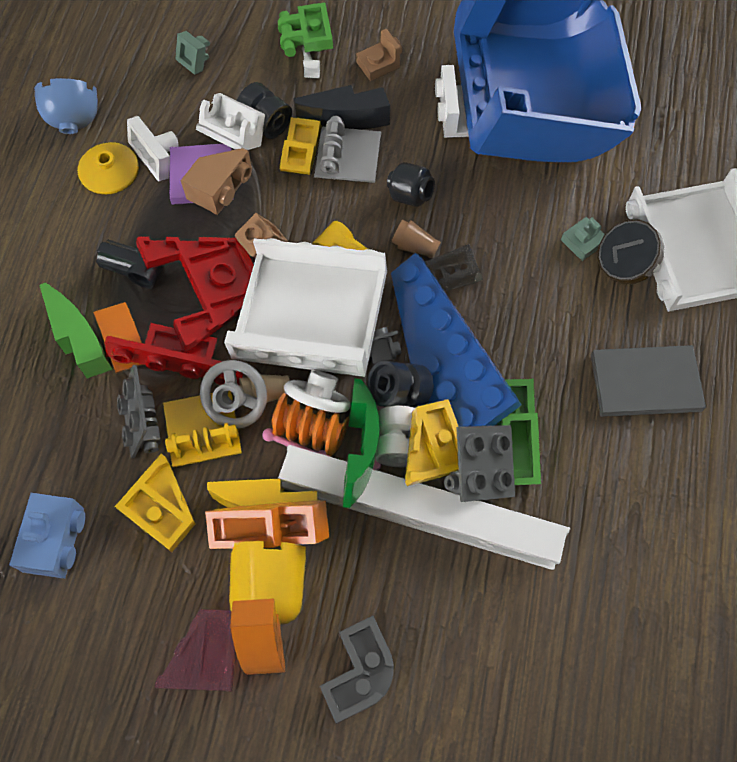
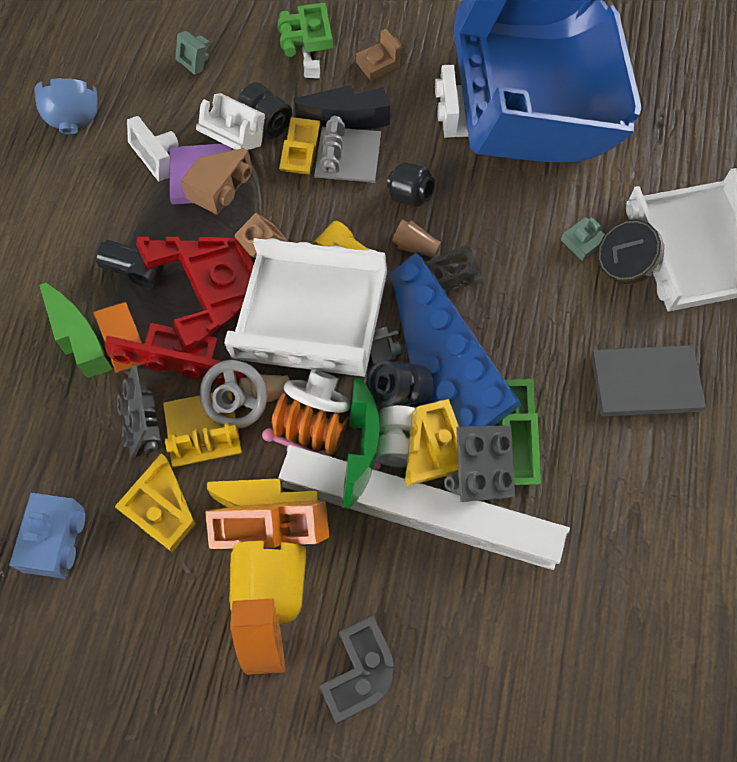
(108, 168): yellow dish -> none
(204, 656): clear pink wing -> none

